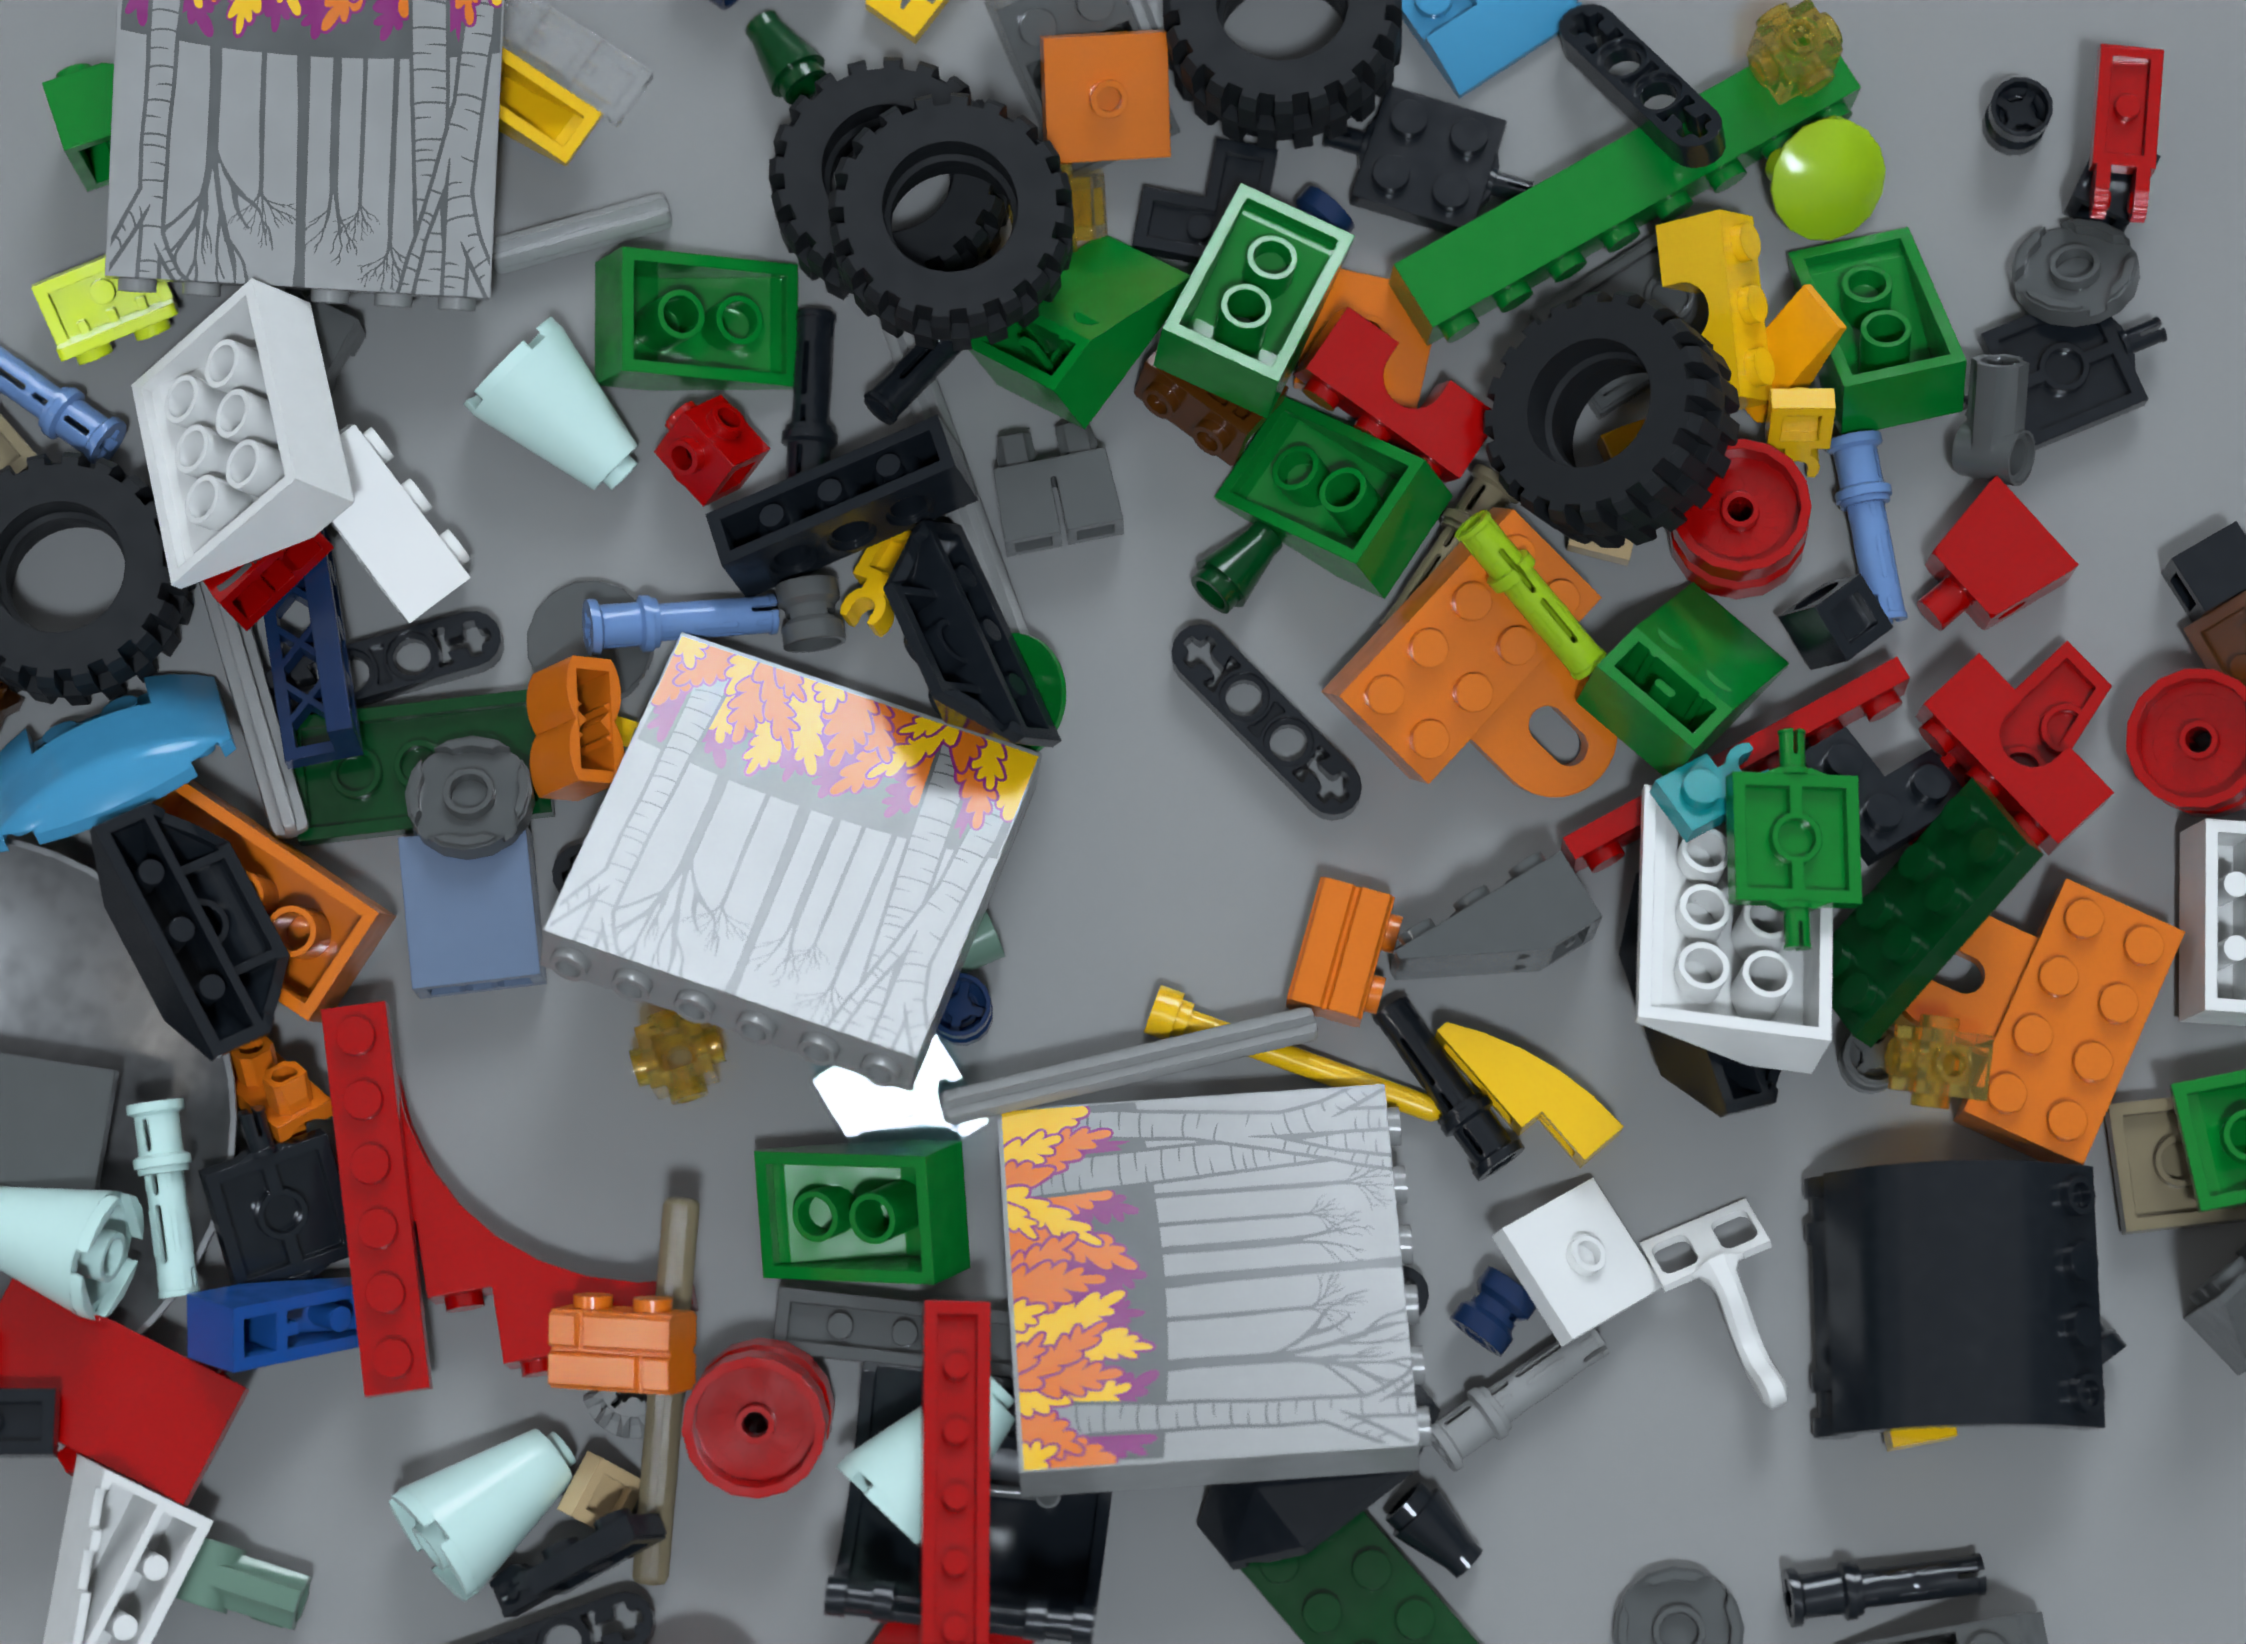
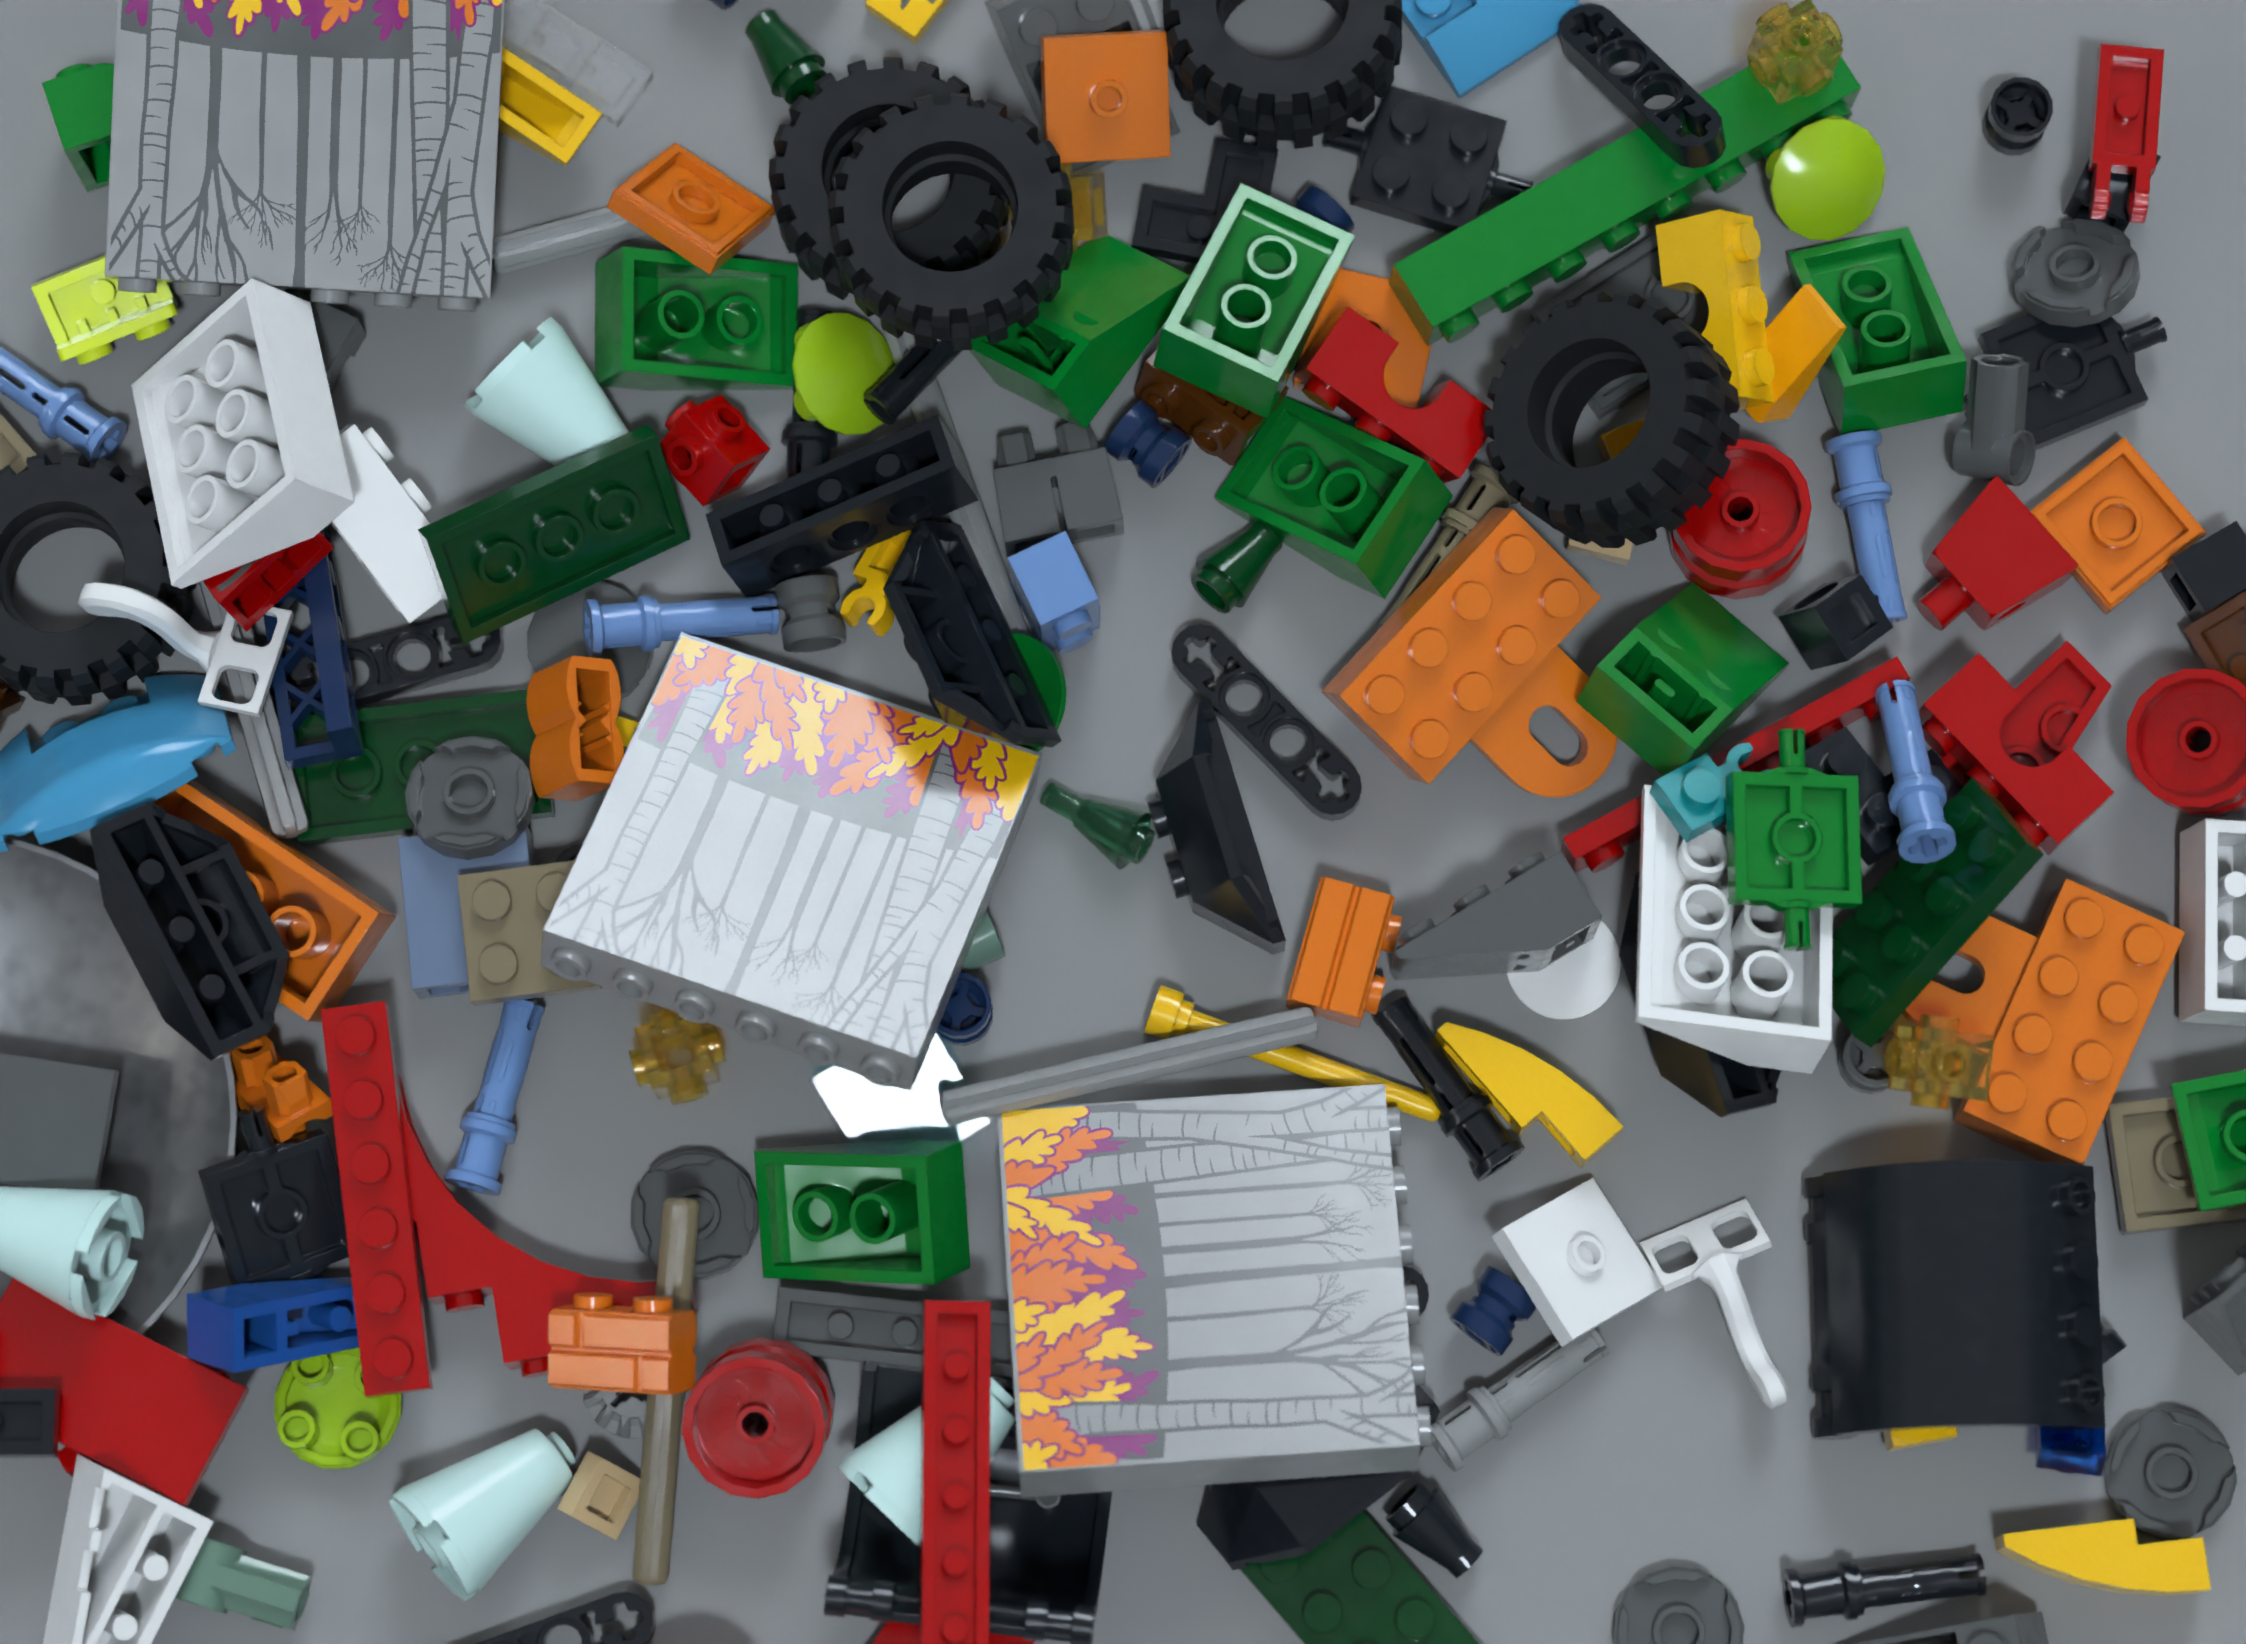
(163, 1168): light aqua pin -> none
(211, 650): none -> white piece
(326, 1414): none -> lime dish
(489, 1125): none -> medium blue pin
(504, 931): none -> dark tan plate
(554, 534): none -> dark green plate
(576, 1562): black hinge -> none
(691, 208): none -> orange plate
(726, 1209): none -> dark grey tile
(834, 368): none -> lime dish
(1055, 593): none -> medium blue brick
(1114, 830): none -> clear green cone
(1147, 444): none -> dark blue wheel
(1212, 836): none -> black wedge
(1514, 574): lime pin -> none
(1574, 982): none -> white sticker
(1801, 423): yellow plate -> none
(1916, 794): none -> medium blue pin
(2071, 1450): none -> clear blue plate
(2110, 1558): none -> yellow slope
(2118, 524): none -> orange plate
(2170, 1474): none -> dark grey tile

